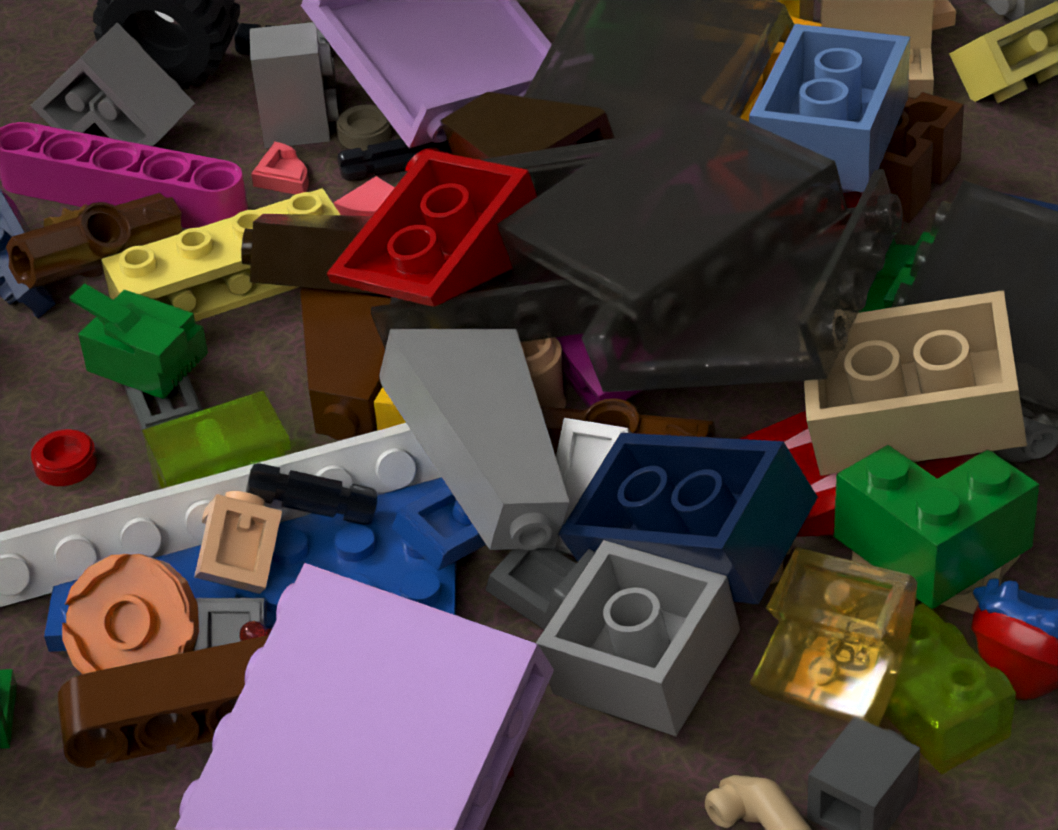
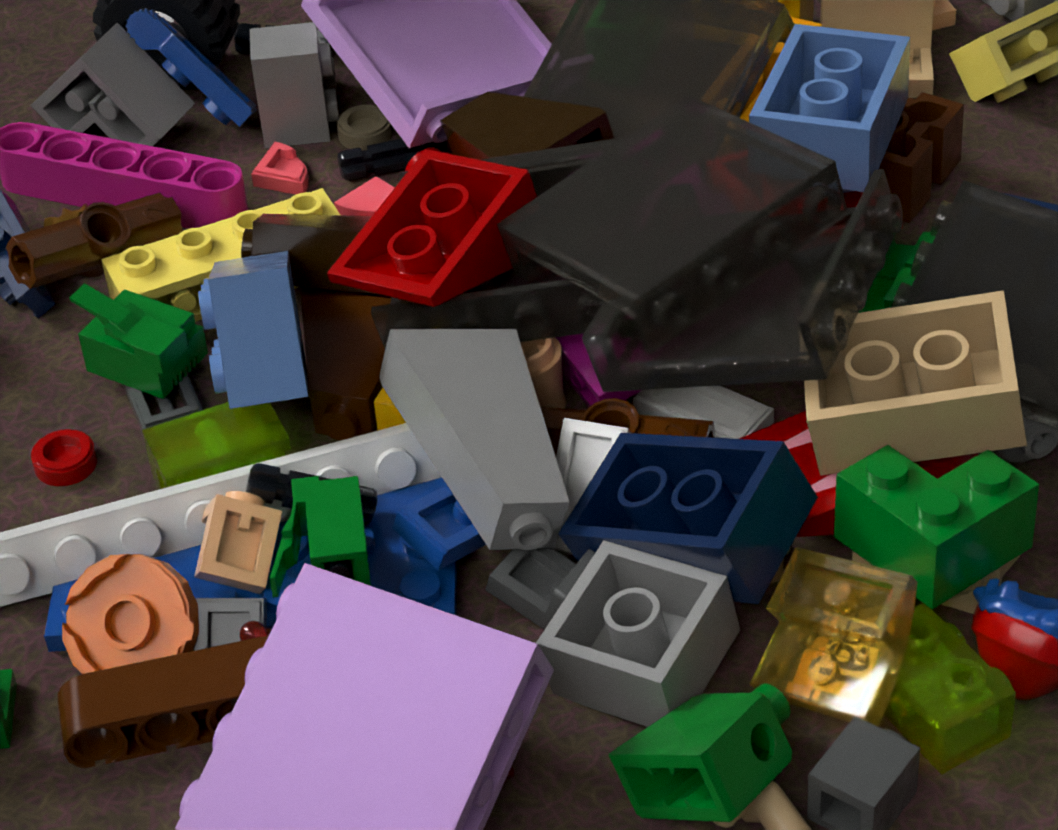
(189, 65): none -> blue hinge
(257, 328): none -> medium blue brick
(335, 528): none -> green piece
(706, 756): none -> green torso
(731, 412): none -> white tile

